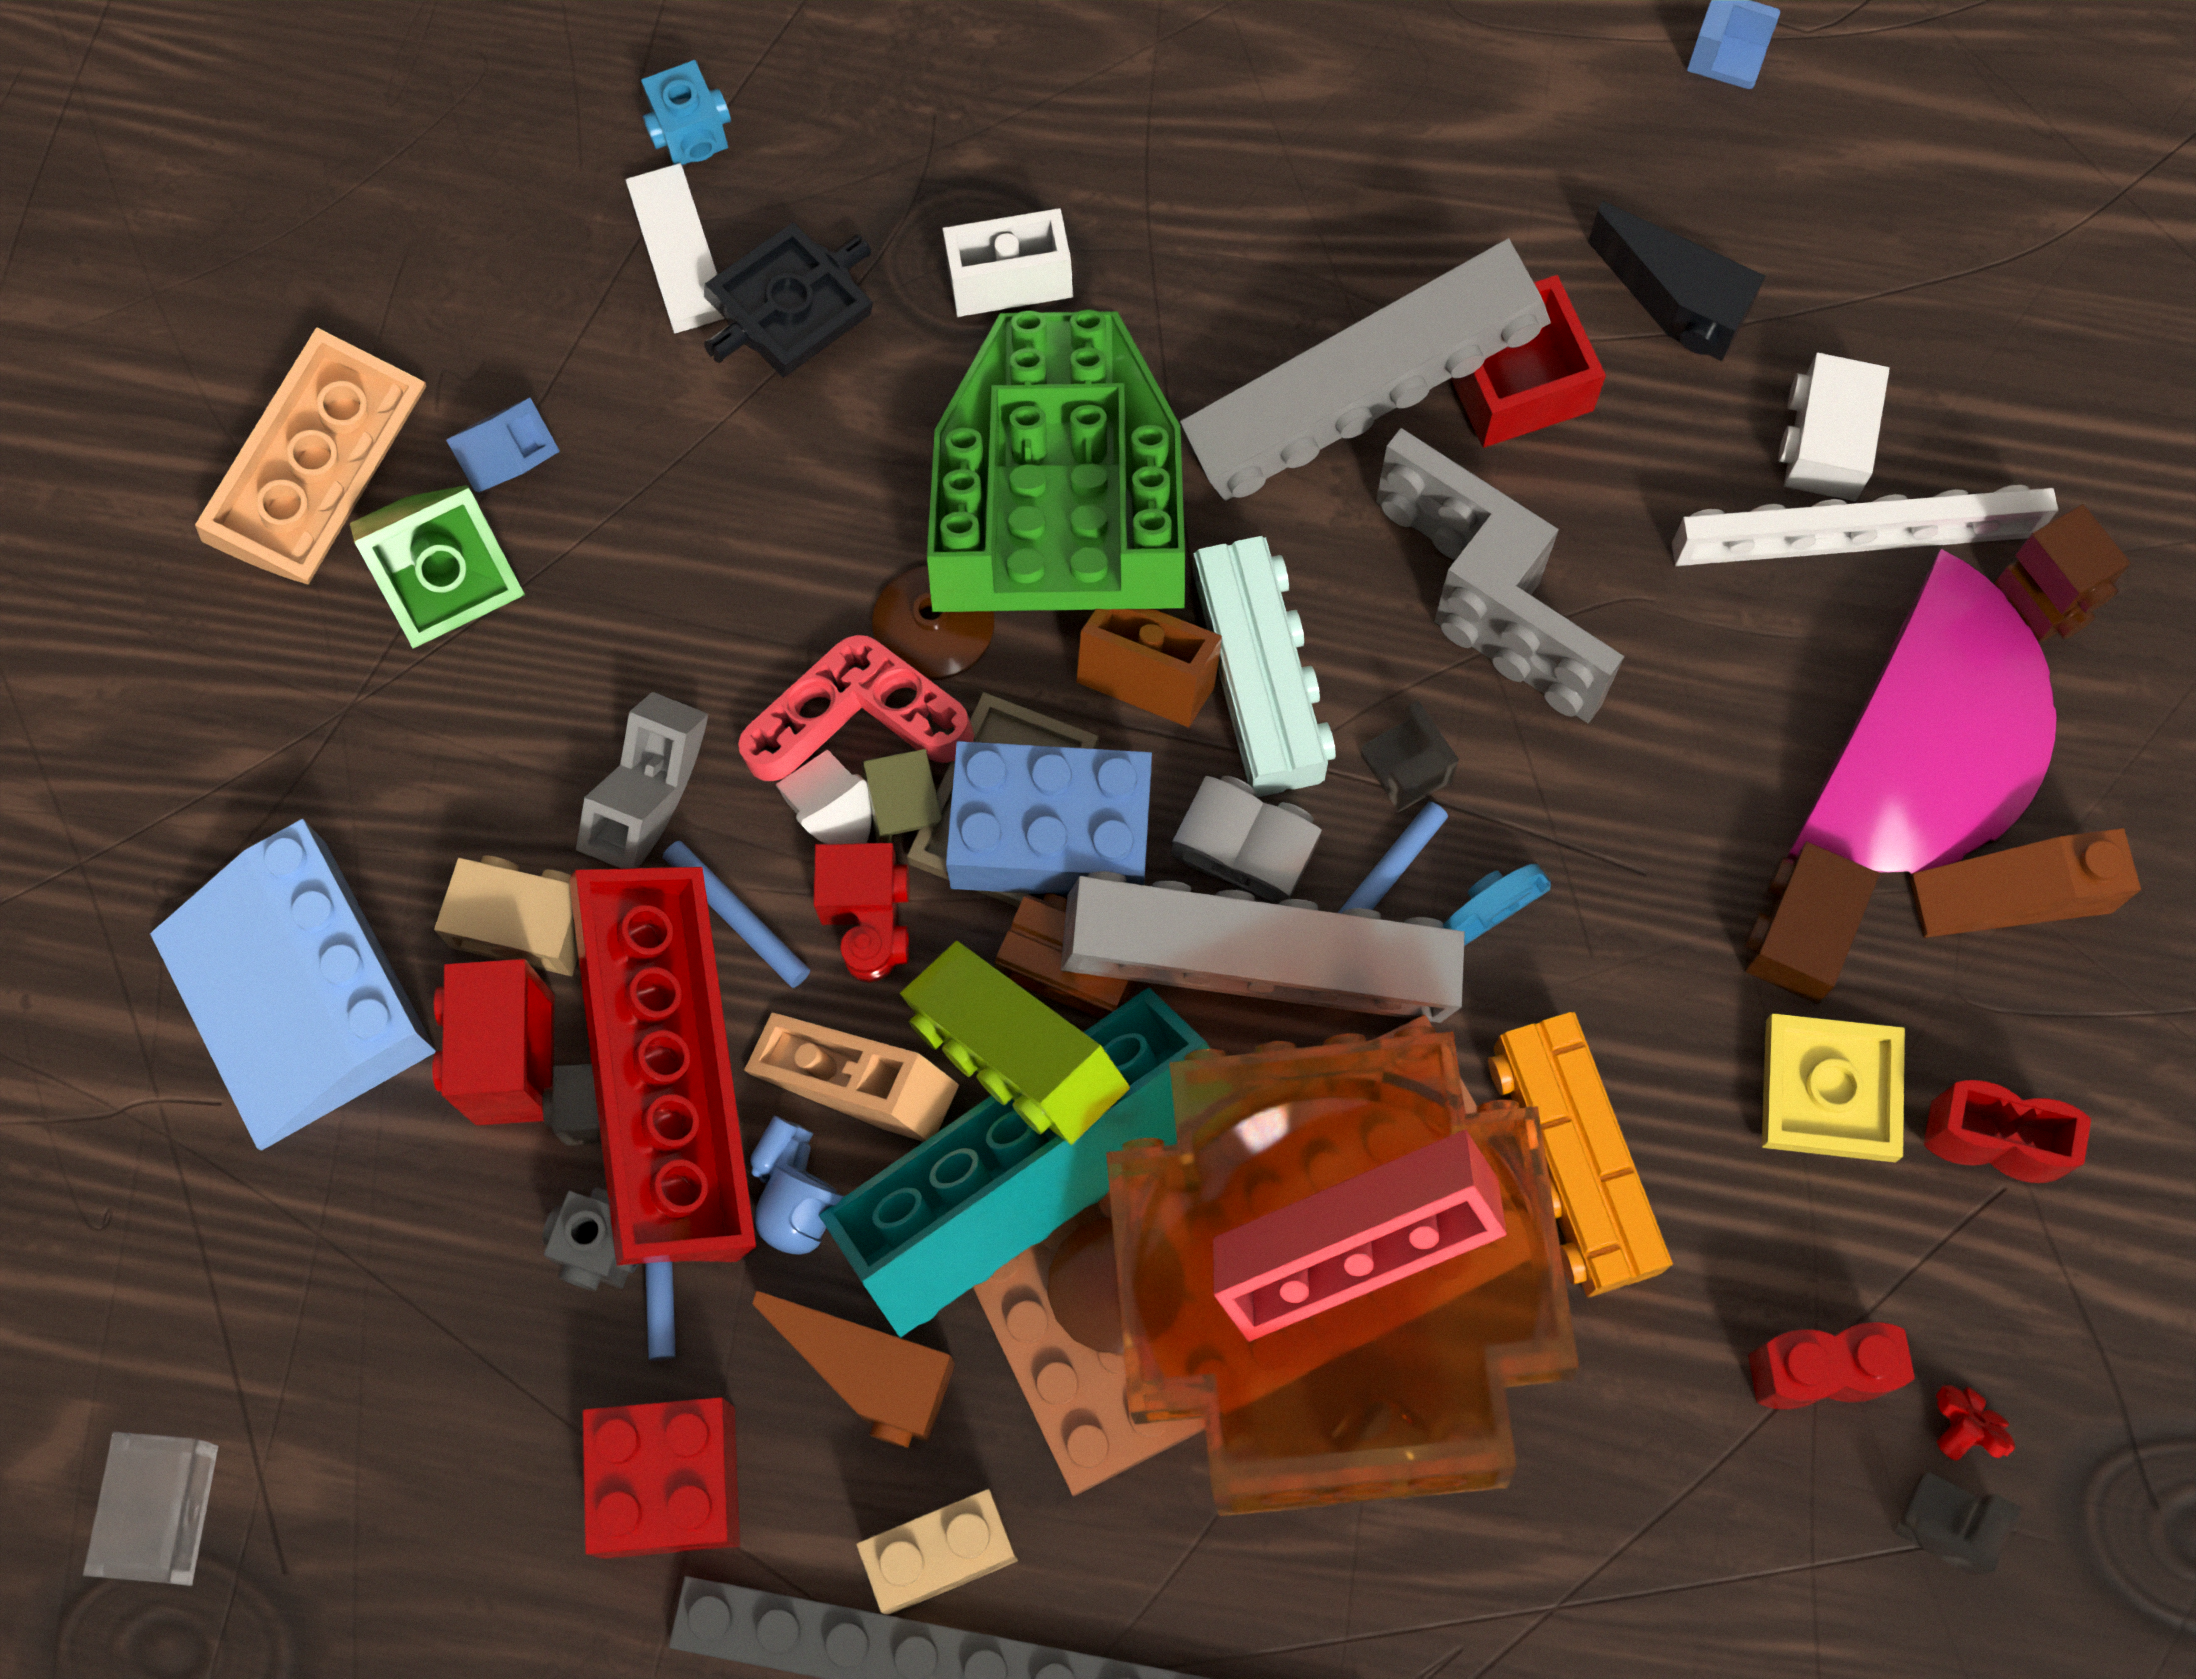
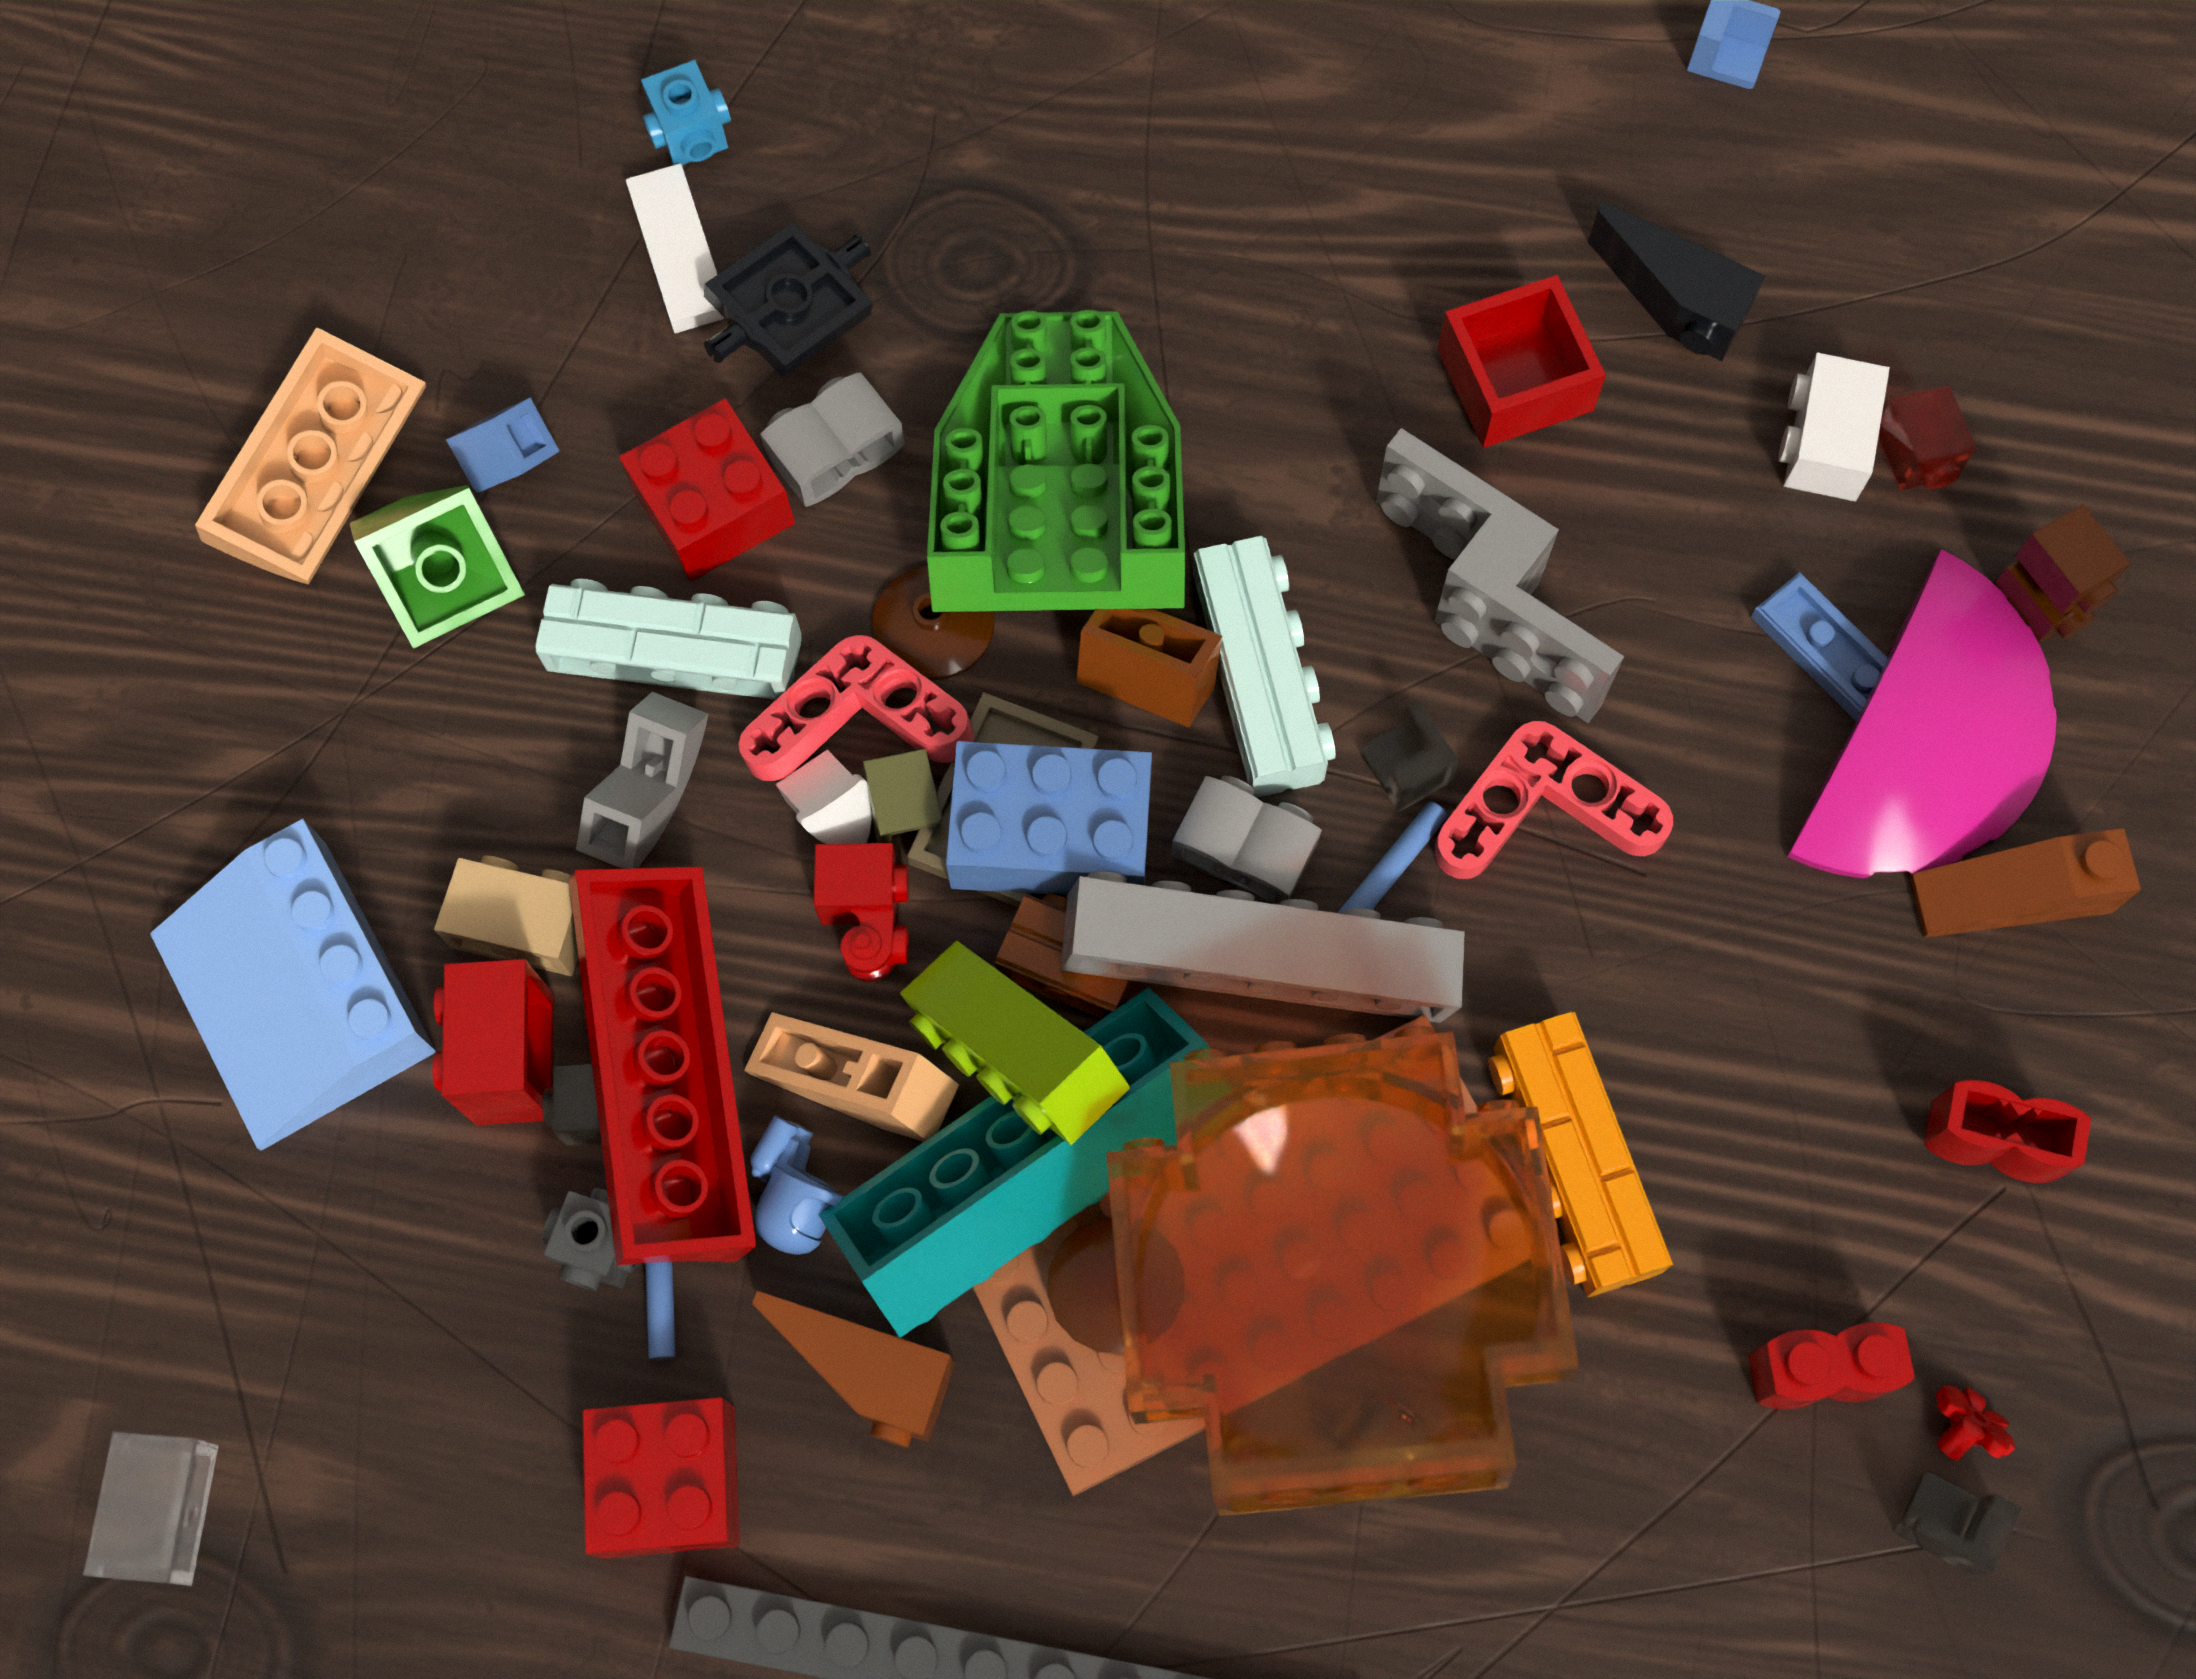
(669, 640): none -> light aqua brick
(707, 489): none -> red piece
(742, 918): medium blue bar -> none
(832, 438): none -> light grey brick
(937, 1552): tan brick -> none
(1008, 262): white brick -> none
(1358, 1236): coral brick -> none
(1367, 371): light grey brick -> none
(1498, 898): dark azure plate -> none
(1536, 779): none -> coral beam
(1811, 921): reddish brown brick -> none
(1822, 642): none -> medium blue tile
(1833, 1088): light yellow plate -> none
(1857, 527): white plate -> none
(1926, 438): none -> clear red brick

